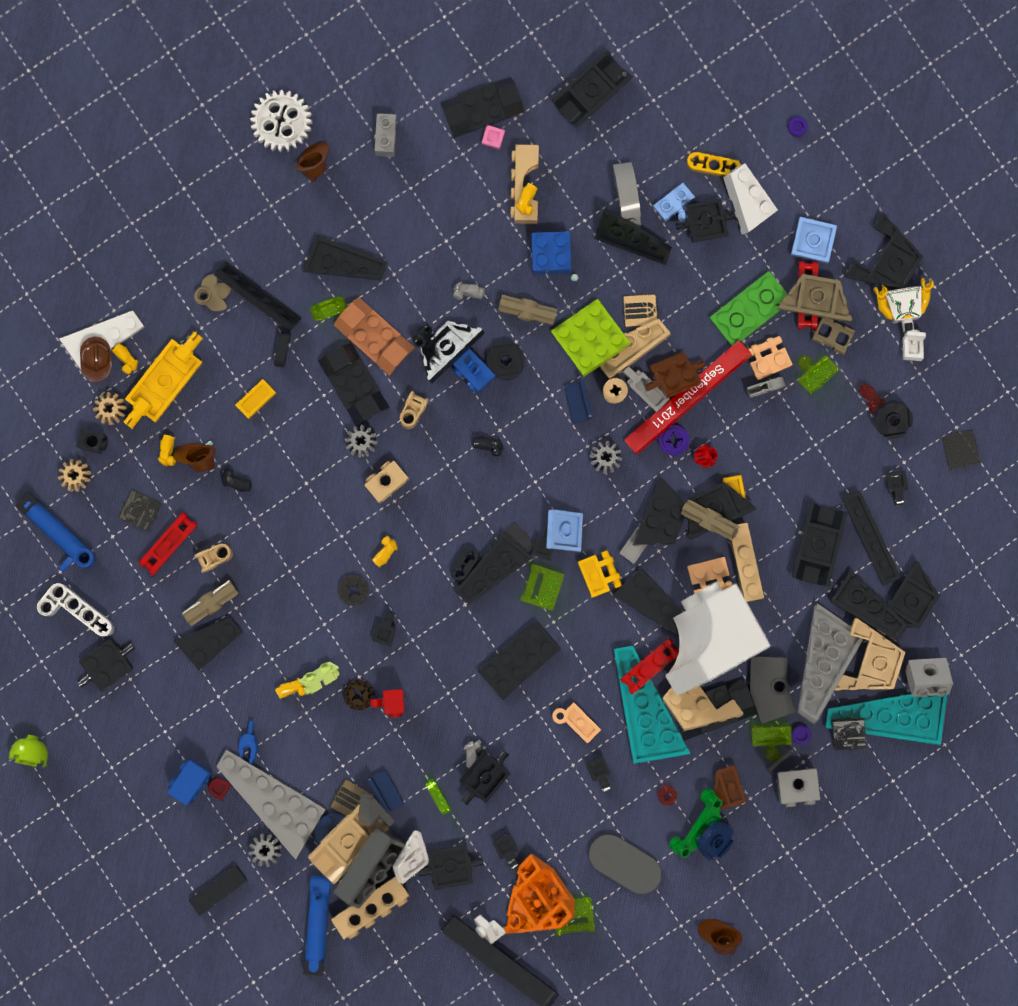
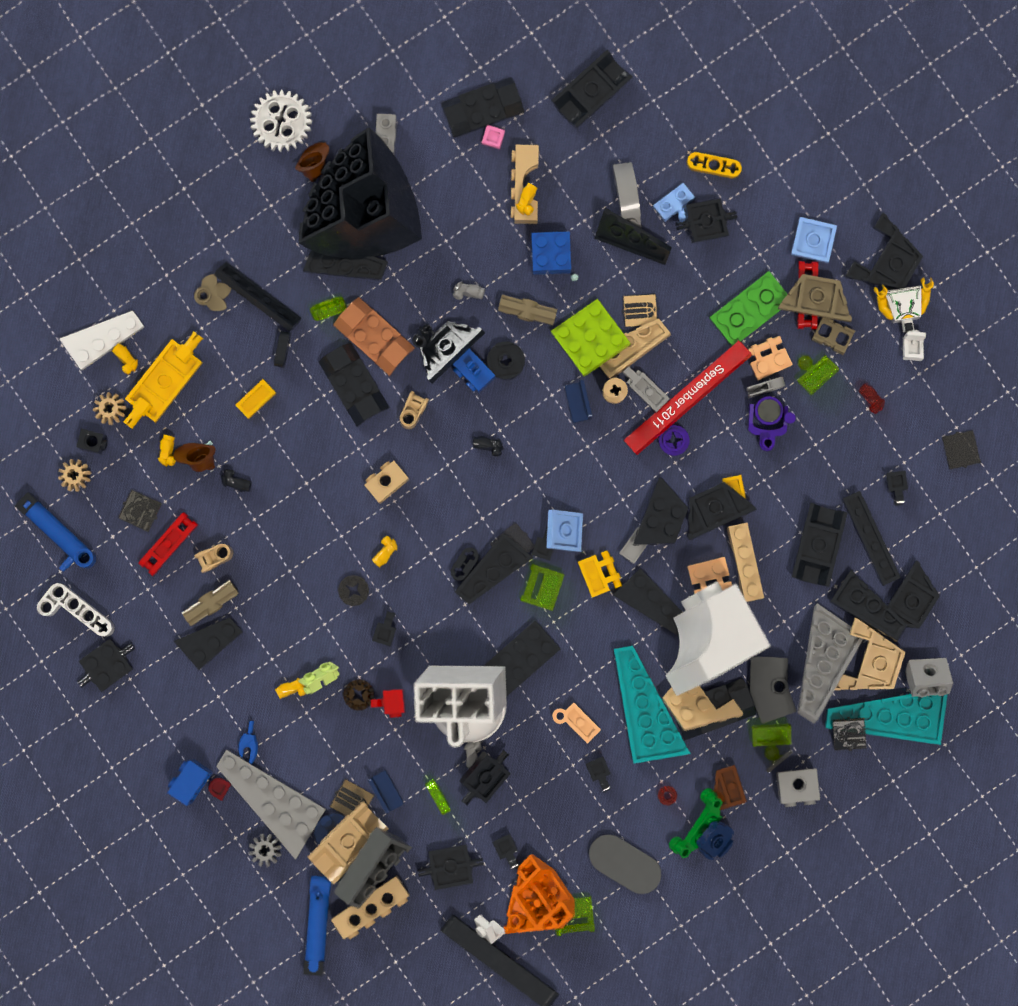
(29, 751): lime cylinder -> none
(95, 359): reddish brown piece -> none
(217, 890): black tile -> none
(360, 434): light grey gear -> none
(361, 203): none -> black brick
(372, 811): dark grey slope -> none
(411, 858): white wing -> none
(462, 701): none -> white piece
(603, 463): light grey gear -> none
(650, 666): red plate -> none
(675, 375): reddish brown plate -> none
(705, 456): red gear -> none
(710, 520): dark tan piece -> none
(720, 935): reddish brown piece -> none
(748, 198): white wedge -> none
(768, 412): none -> dark purple piece
(797, 127): dark purple tile -> none
(801, 735): dark purple tile -> none
(885, 412): black plate -> none

